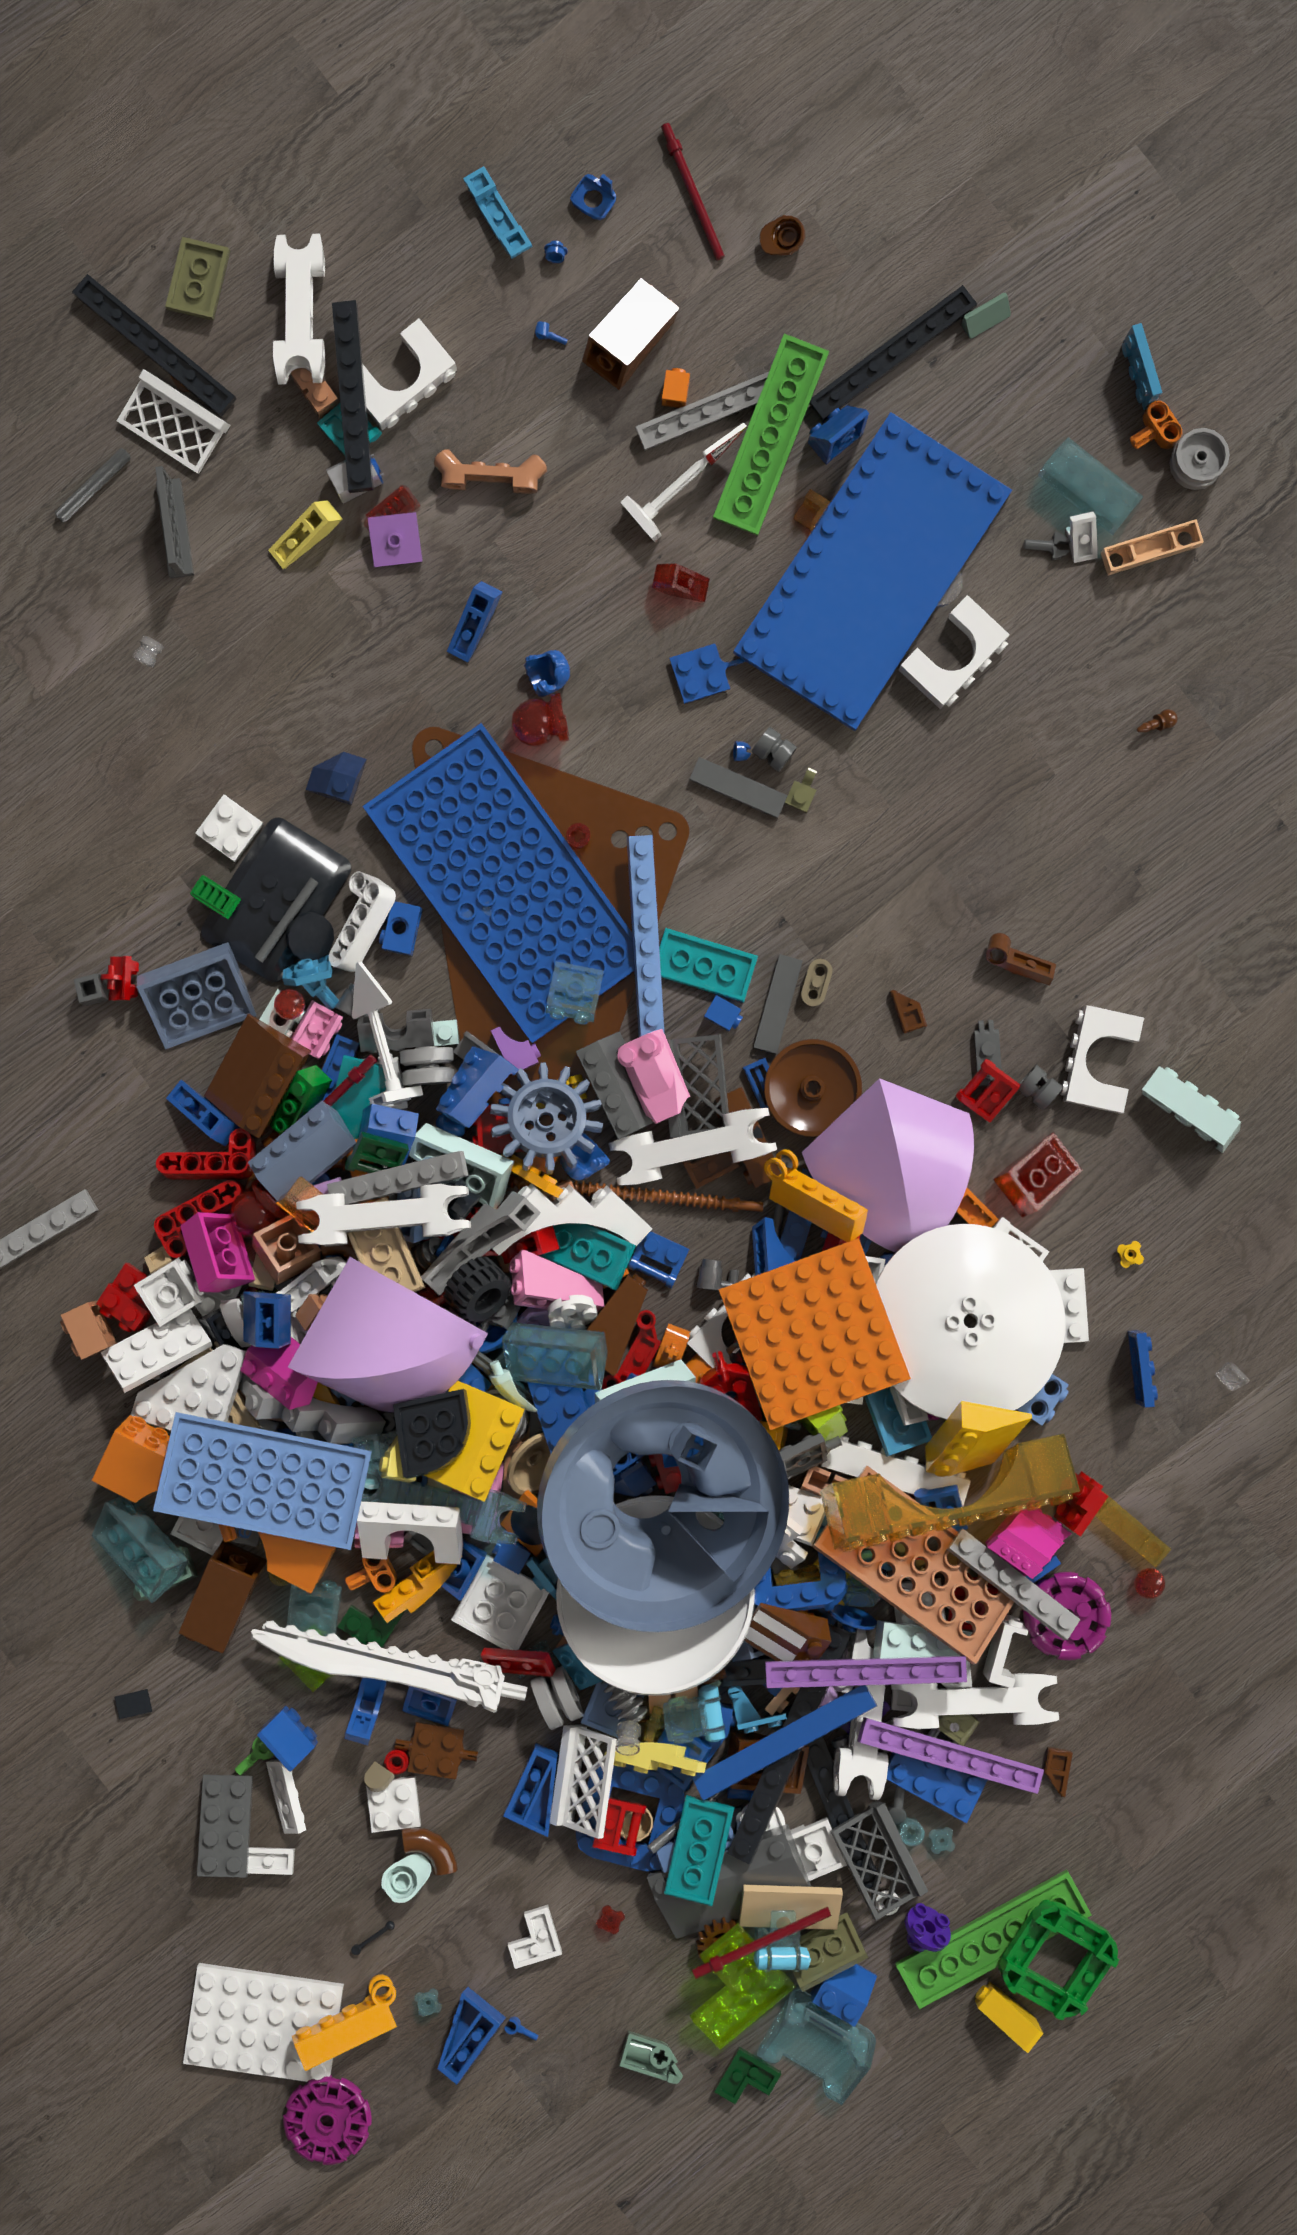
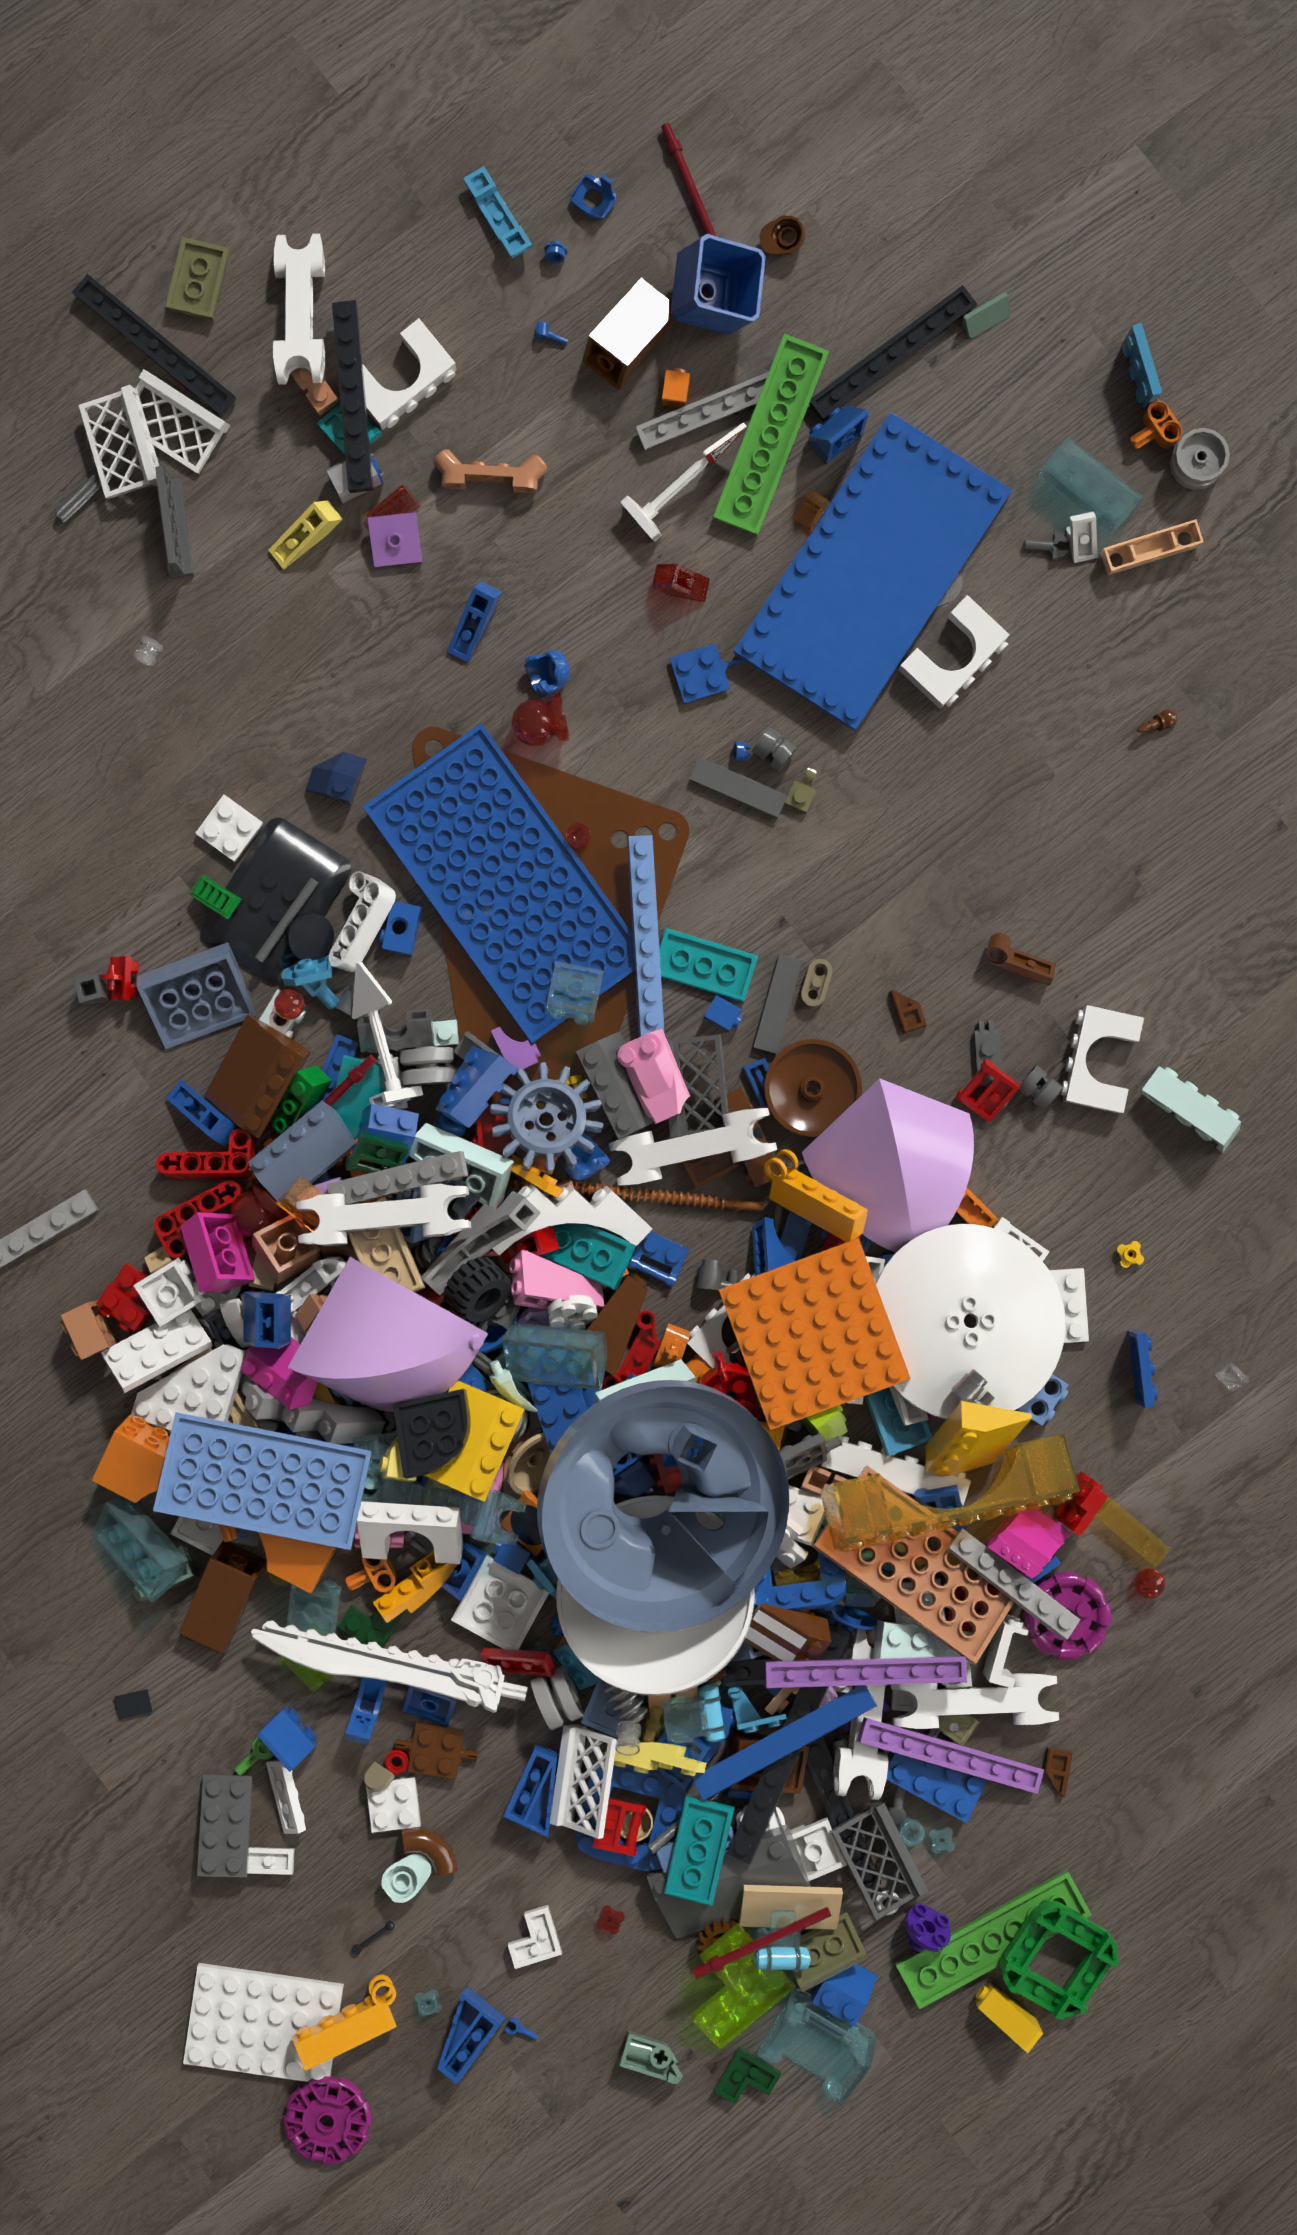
(138, 431): none -> white fence
(317, 1029): bright pink bracket -> none
(732, 276): none -> blue plate
(970, 1388): none -> flat silver piece
(1038, 1175): clear red slope -> none

